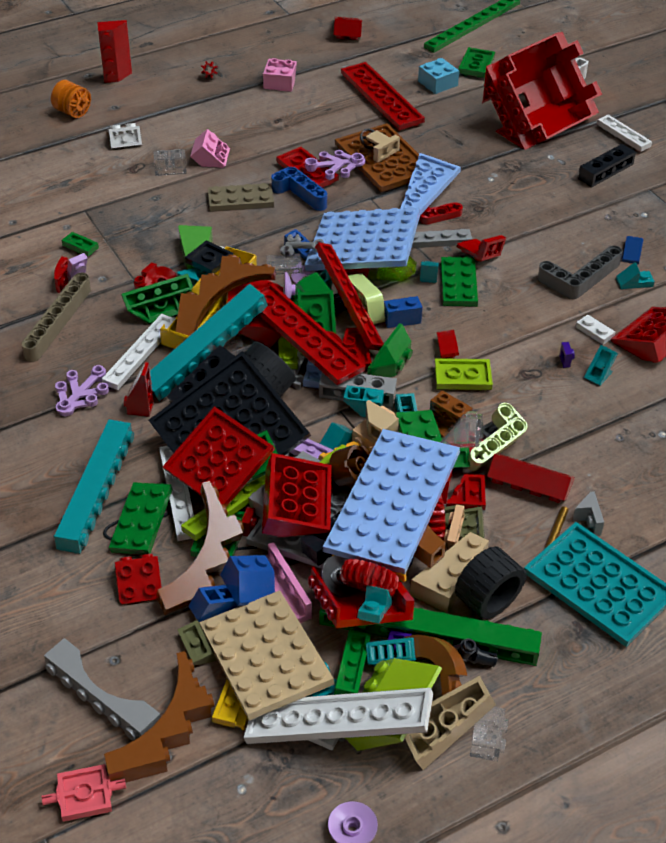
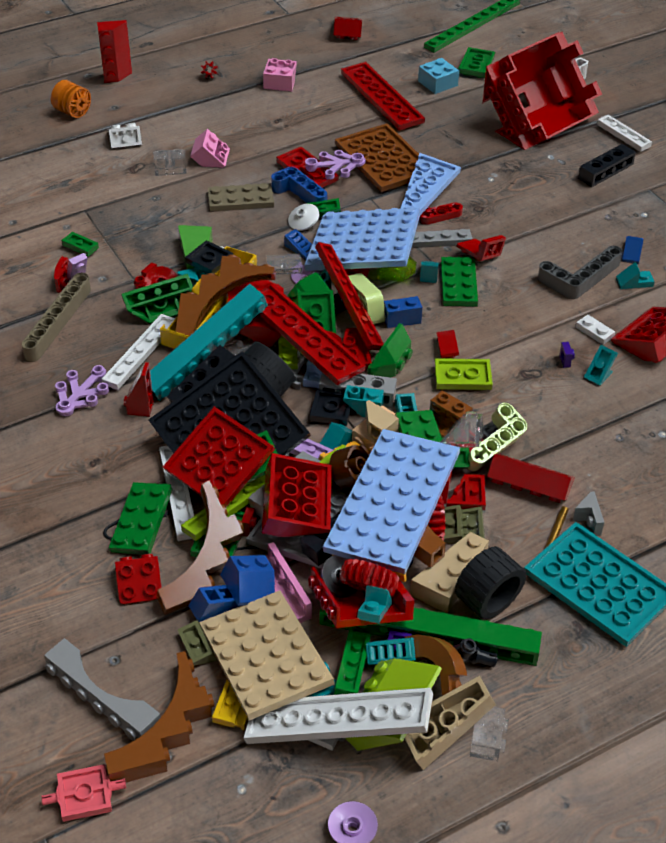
(94, 487): teal brick -> none
(289, 288): lavender dish -> none
(297, 244): light grey bar -> none
(303, 217): none -> white dish
(325, 206): none -> green plate
(330, 407): none -> black plate
(383, 145): tan piece -> none
(456, 520): light nougat plate -> none

